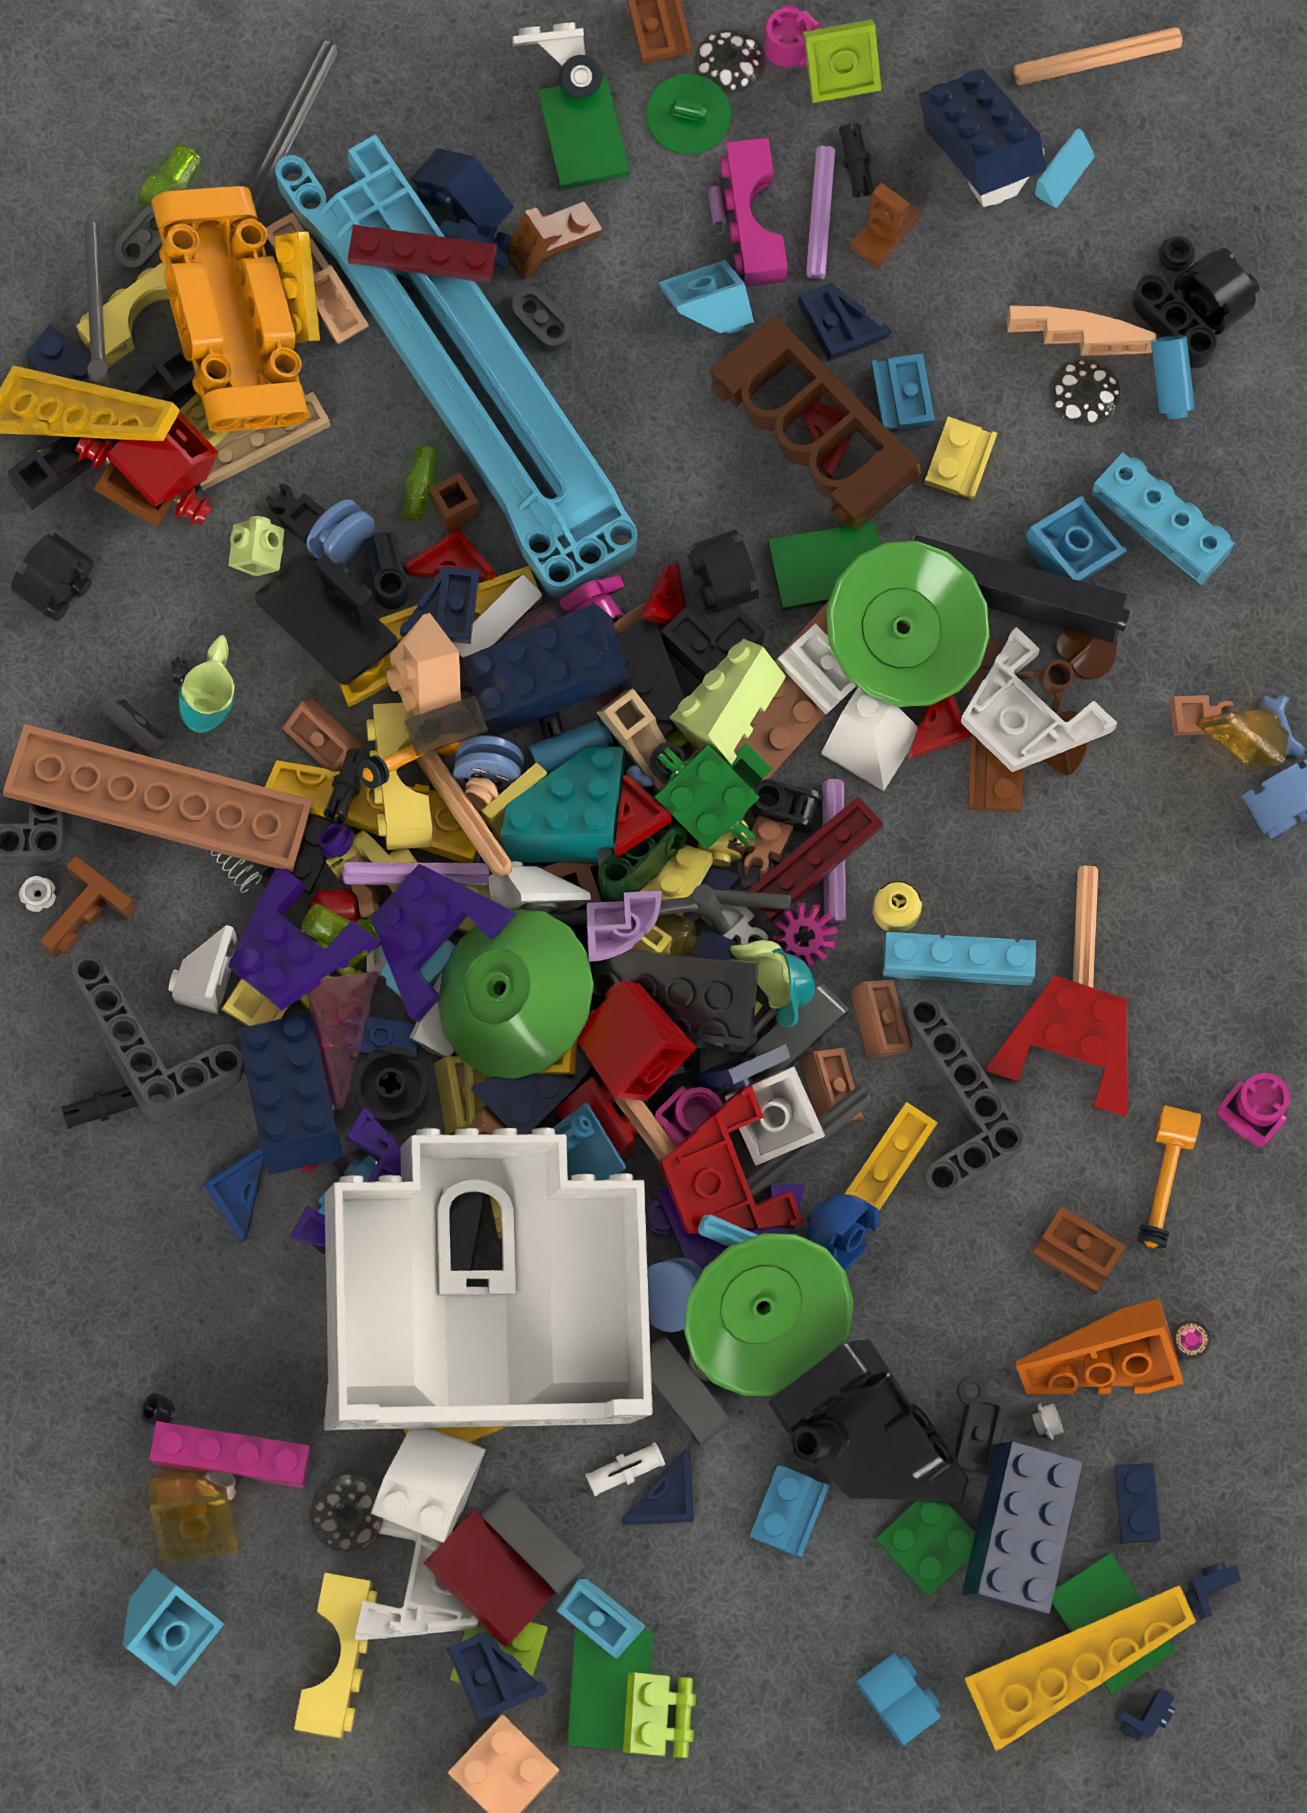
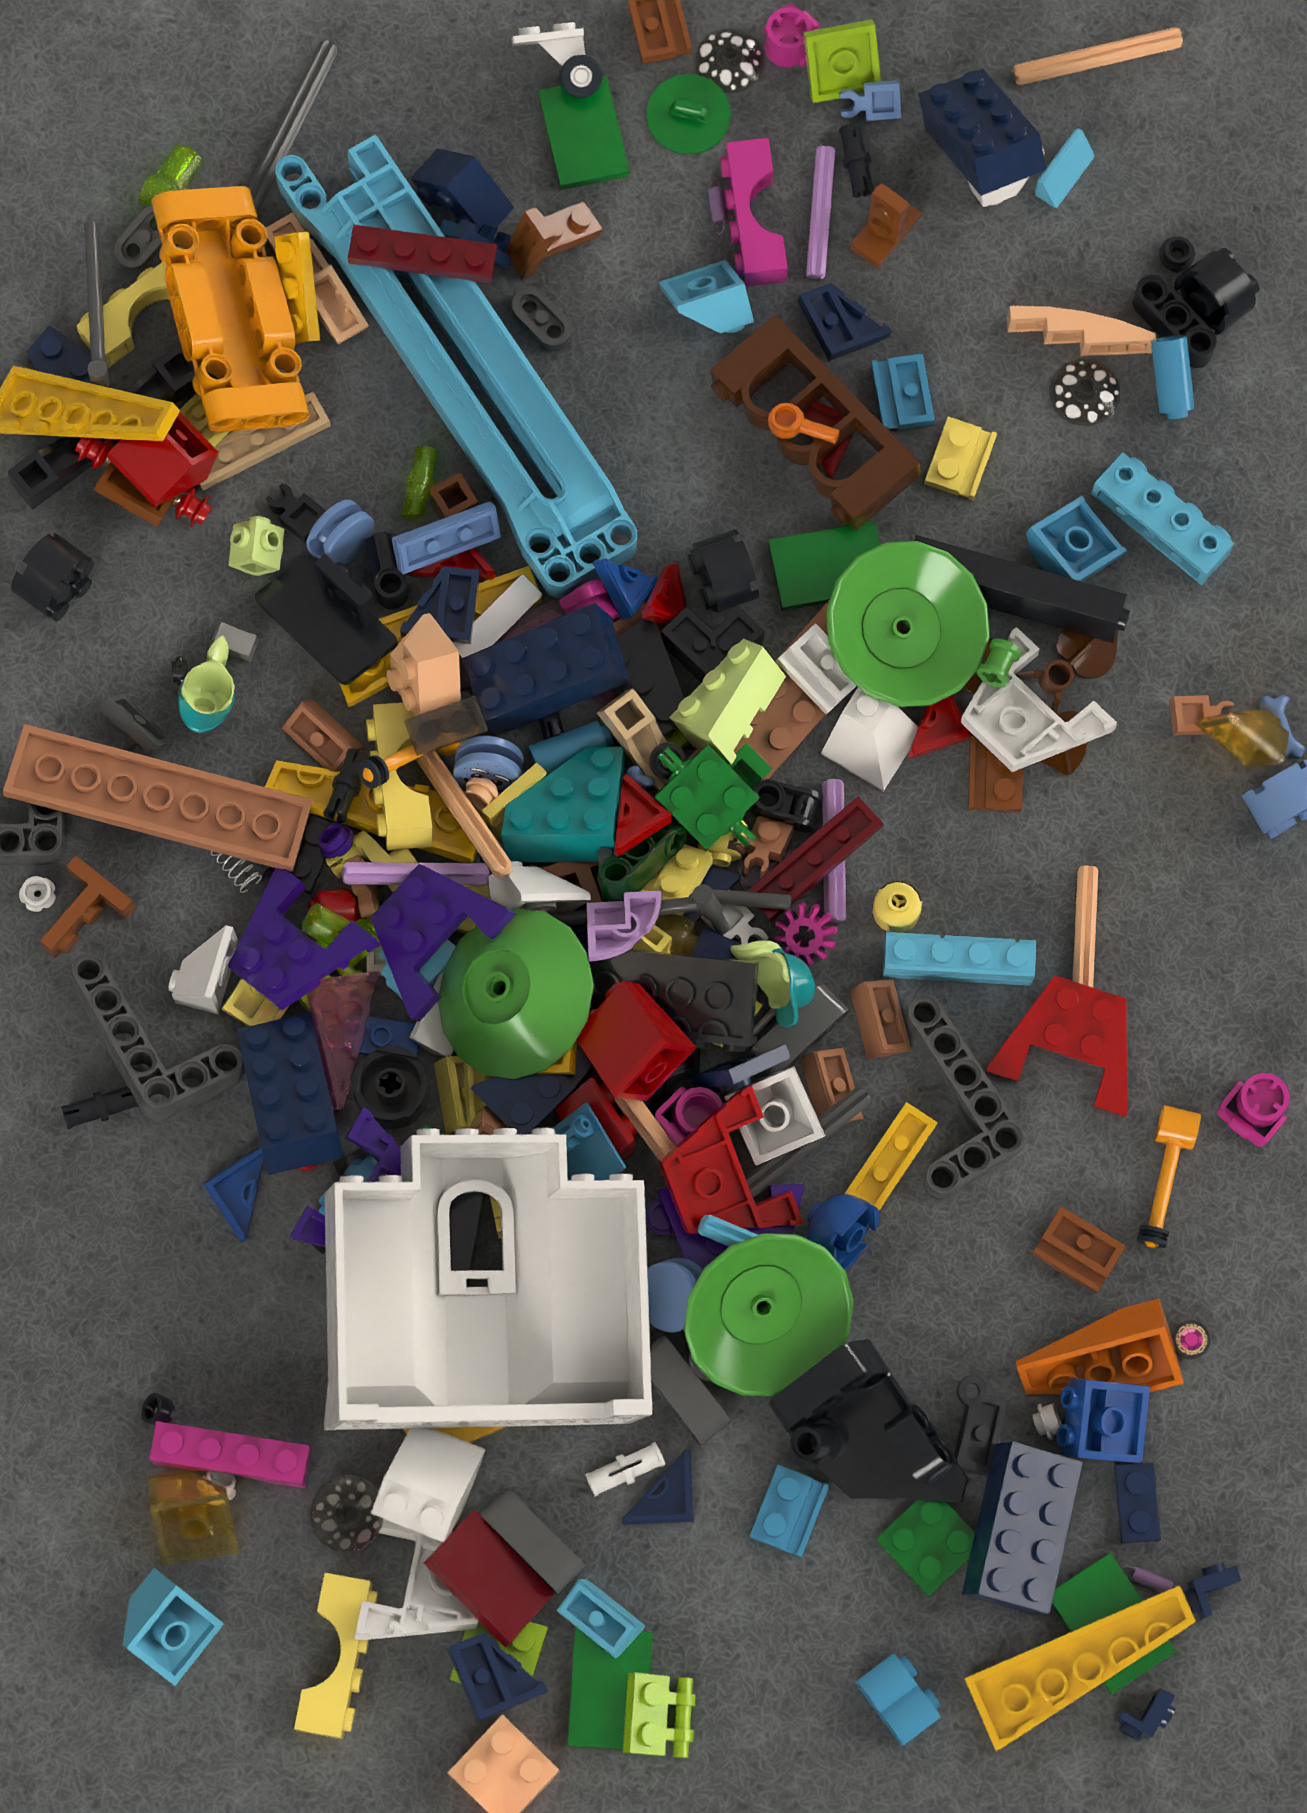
(240, 643): none -> light grey piece
(446, 537): none -> medium blue tile
(625, 586): none -> blue tile
(788, 421): none -> orange plate
(879, 101): none -> medium blue plate
(999, 662): none -> bright green bush
(1103, 1420): none -> blue plate
(1151, 1580): none -> lavender piece

